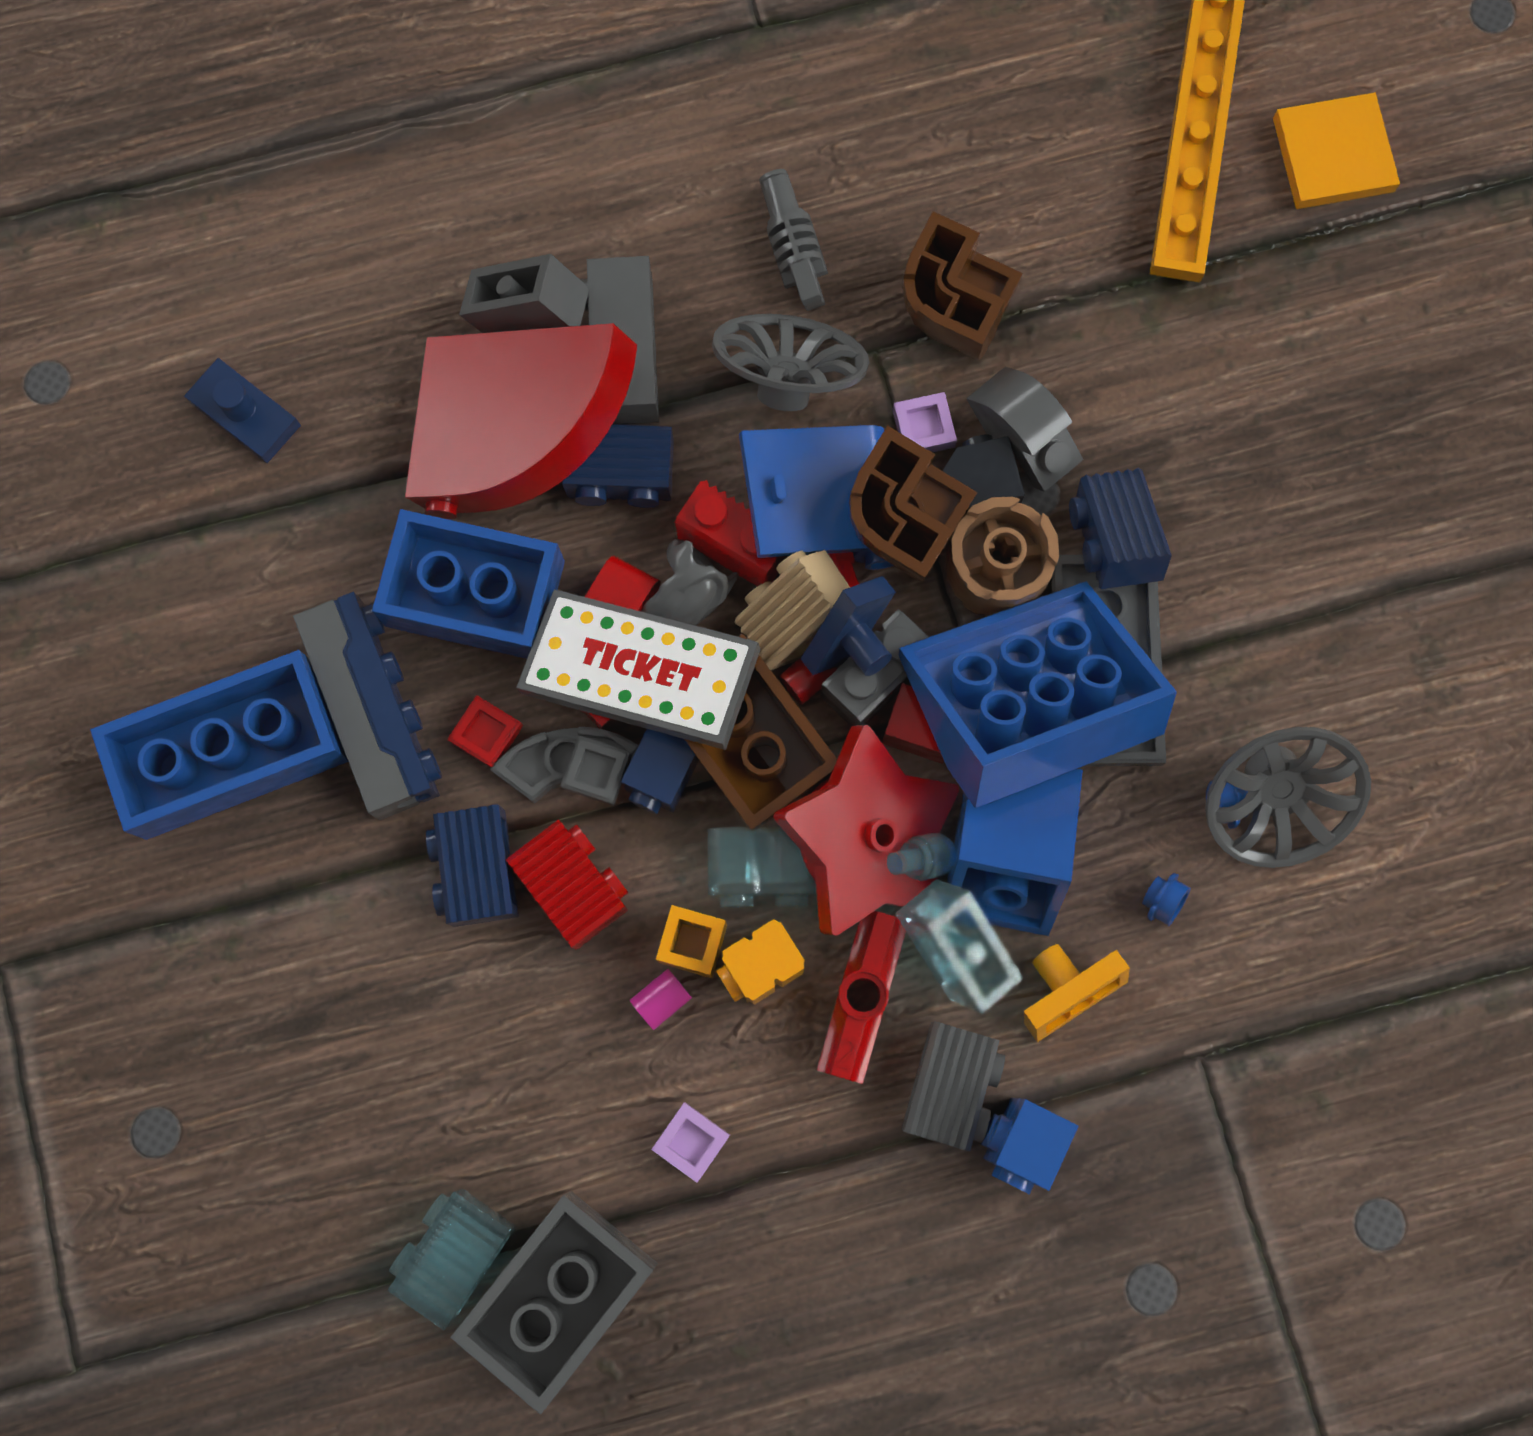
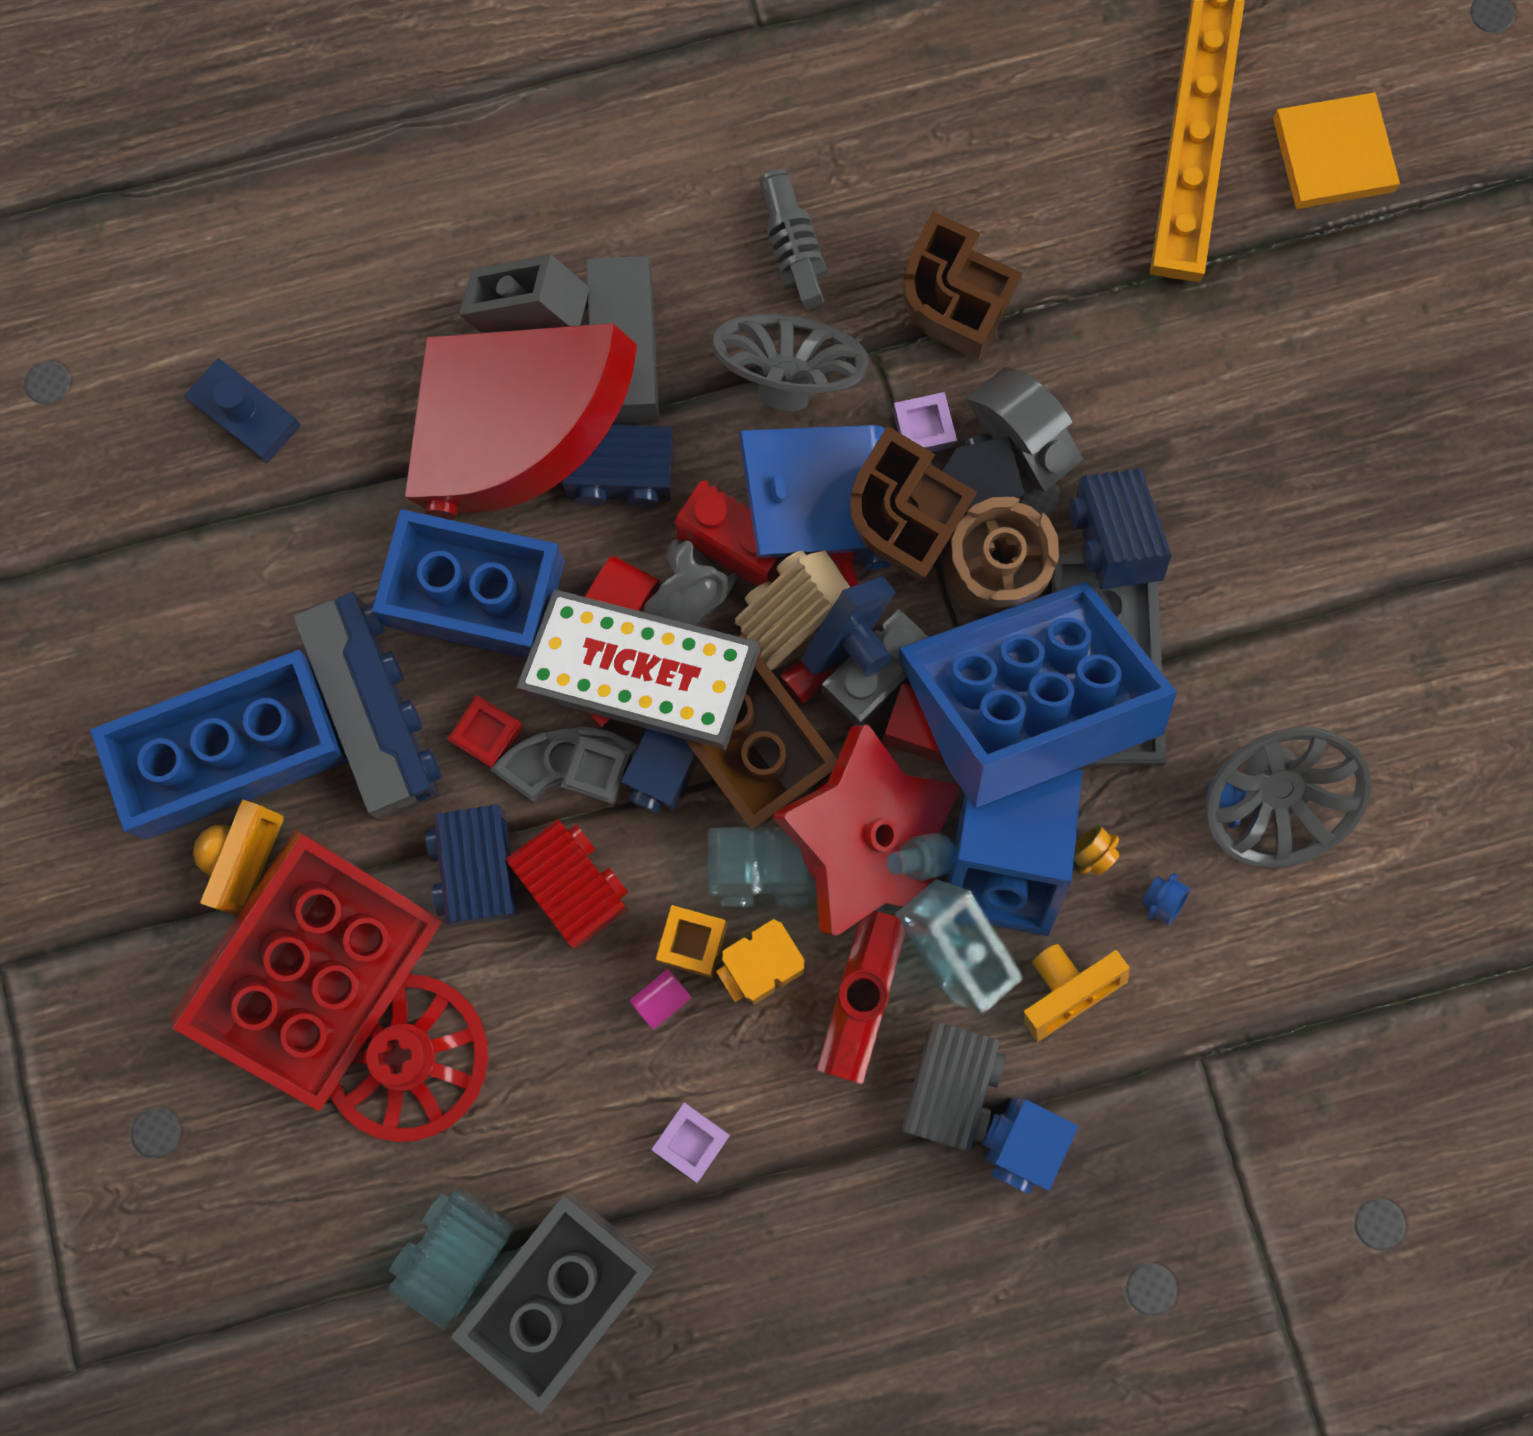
(236, 855): none -> light orange tile
(305, 971): none -> red slope
(405, 1057): none -> red wheel
(1095, 851): none -> light orange plate

